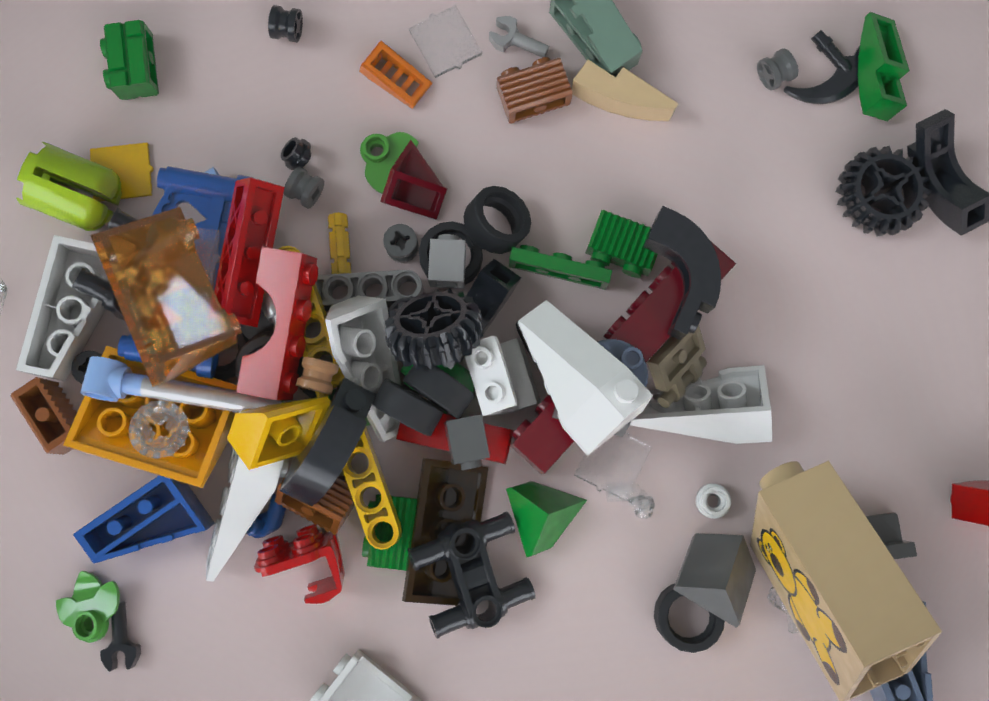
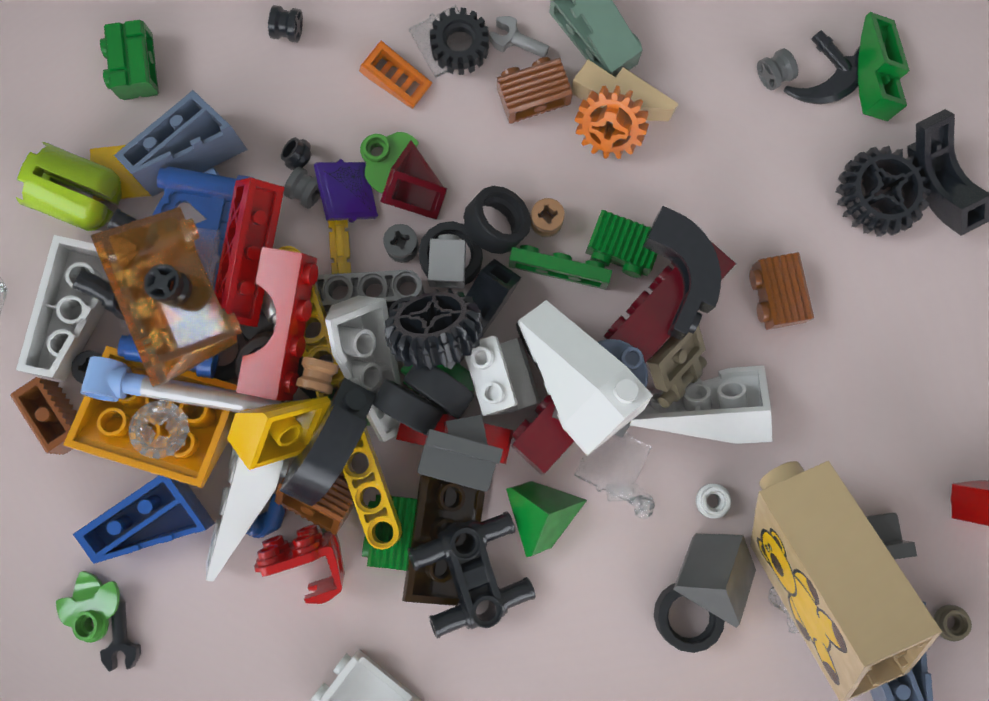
(158, 283): none -> black wheel
(184, 137): none -> sand blue wedge
(345, 191): none -> dark purple piece
(458, 460): none -> dark grey panel
(459, 23): none -> black tyre
(547, 225): none -> medium nougat wheel
(626, 118): none -> orange gear
(781, 291): none -> dark orange brick
(962, 622): none -> dark tan plate

